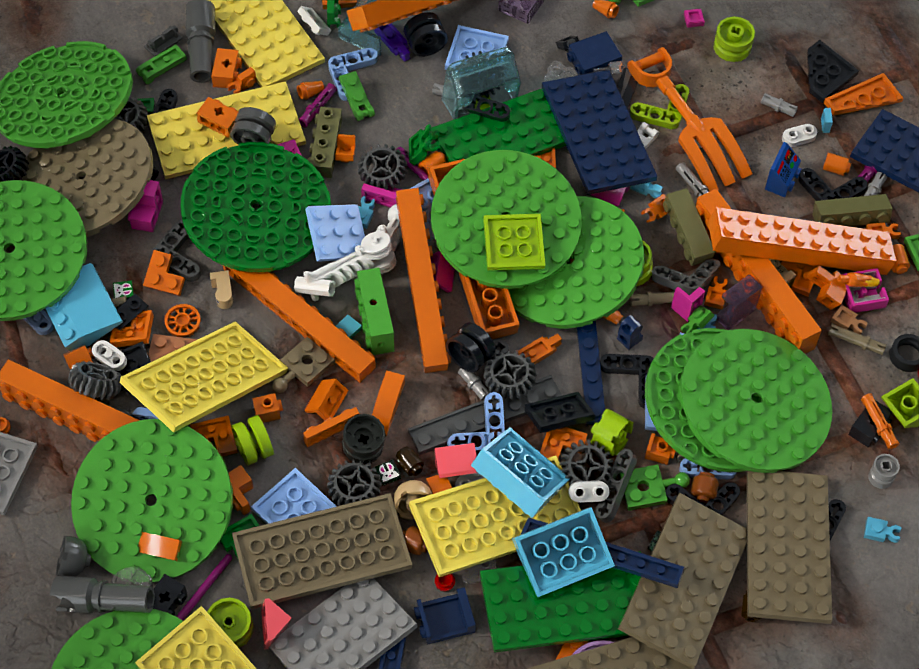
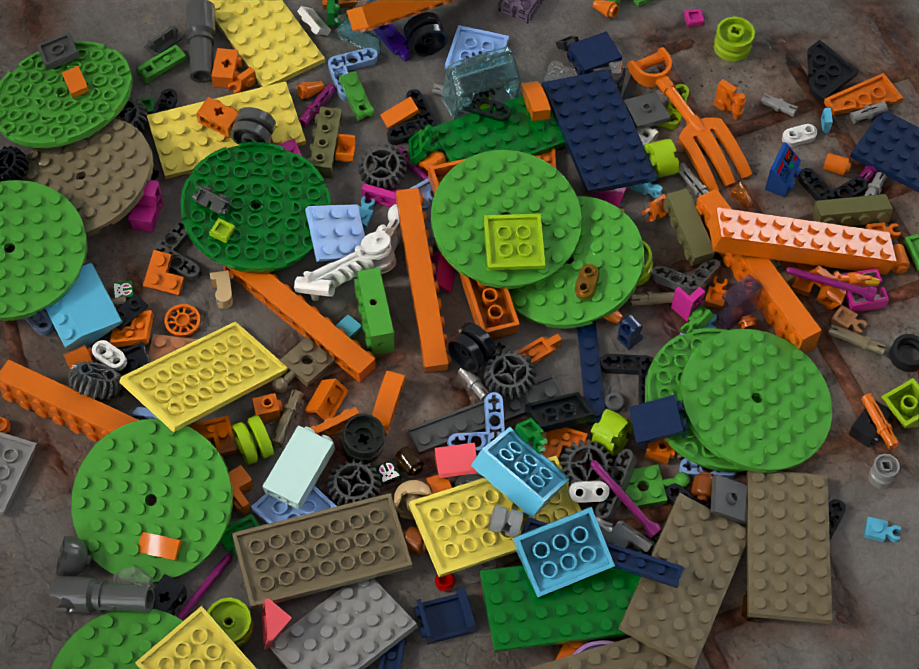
(58, 51): none -> dark grey plate
(75, 82): none -> orange tile
(206, 195): none -> dark grey hinge
(222, 230): none -> lime tile
(289, 412): none -> dark tan pin
(299, 467): none -> light aqua brick
(400, 113): none -> orange tile
(418, 123): none -> black beam
(505, 521): none -> light grey wheel
(531, 431): none -> green plate
(536, 101): none -> orange slope
(587, 280): none -> pearl gold plate
(614, 402): none -> flat silver tile
(623, 535): none -> light grey plate
(646, 110): none -> dark grey plate
(651, 527): none -> magenta piece
(658, 420): none -> dark blue panel
(662, 157): none -> lime brick
(729, 100): none -> orange plate
(729, 499): none -> dark grey plate
(742, 195): none -> clear orange cone
(747, 322): none -> orange plate
(867, 292): none -> magenta piece
(868, 112): none -> light grey pin

